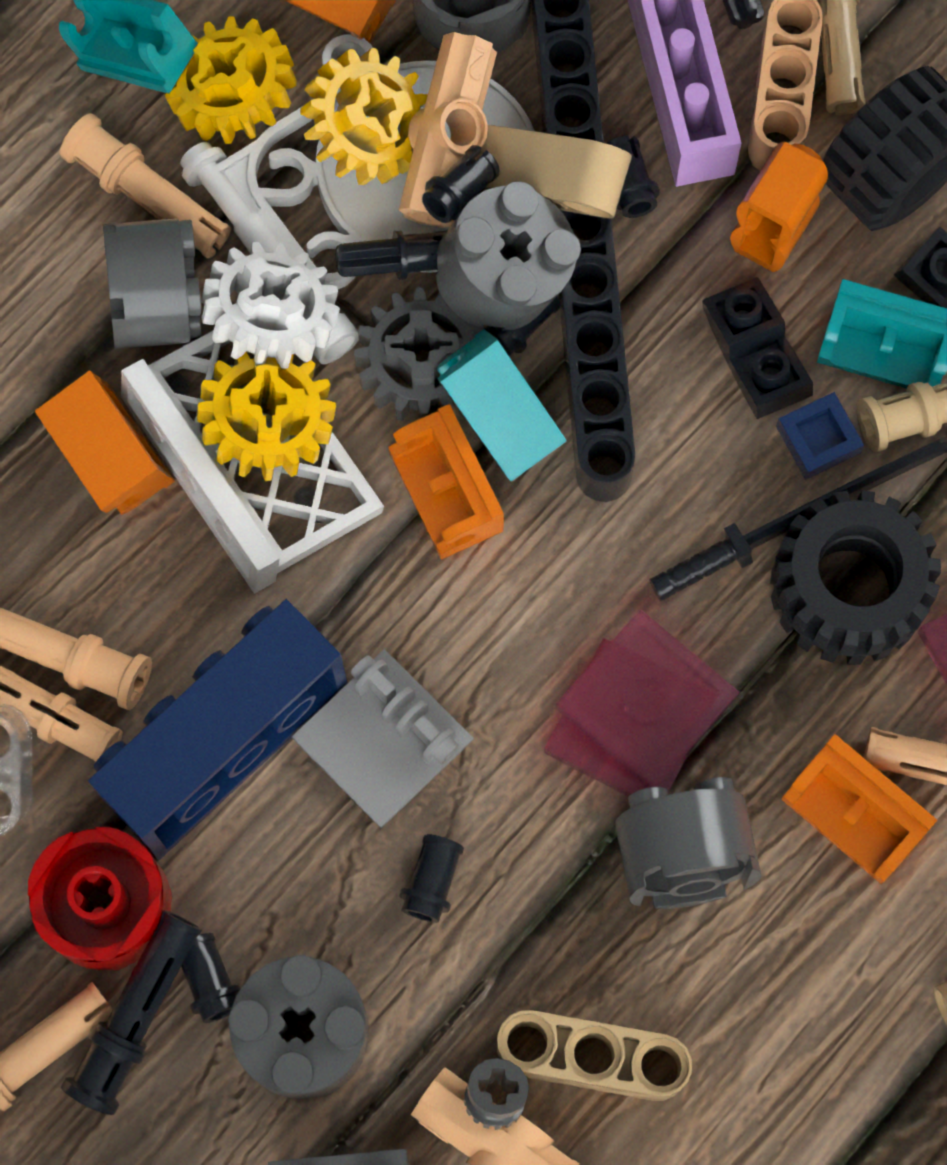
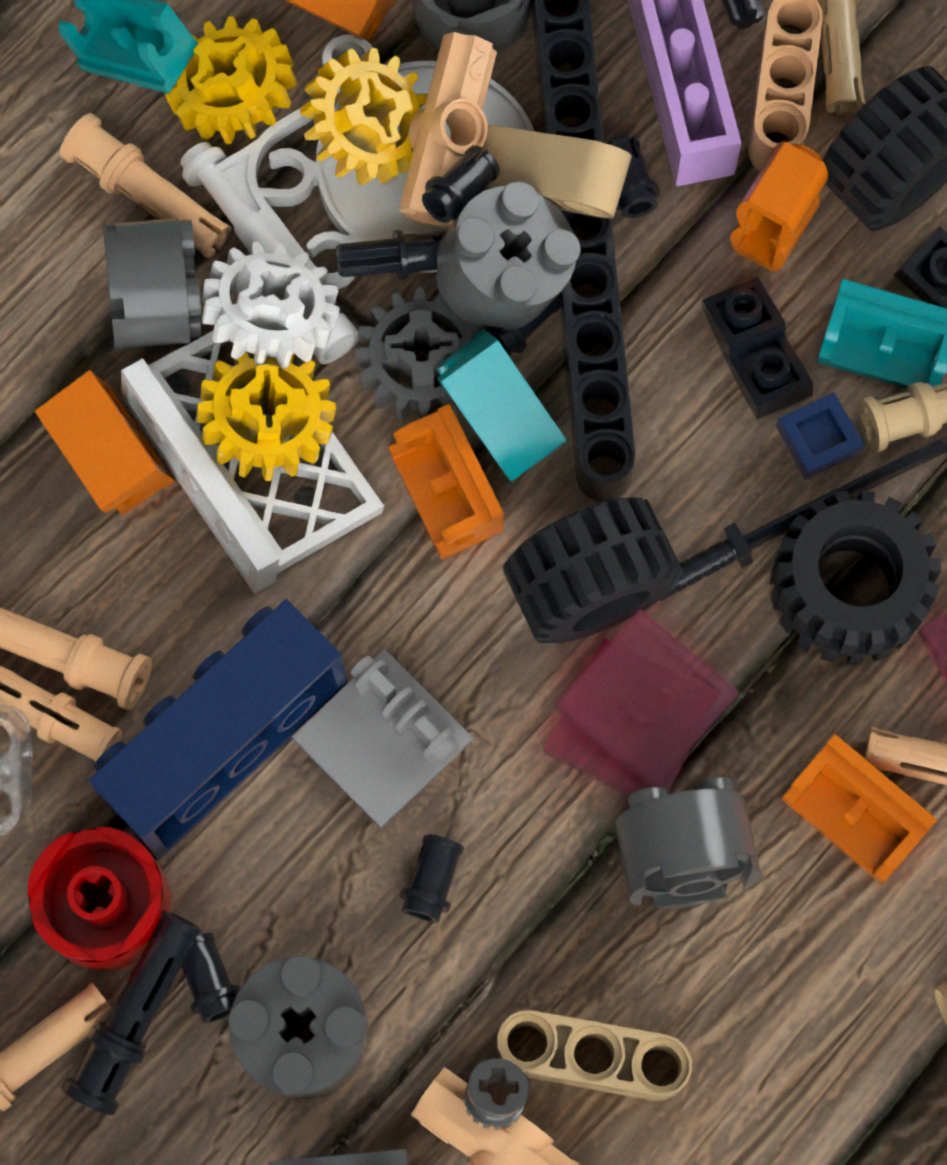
(592, 570): none -> black tyre

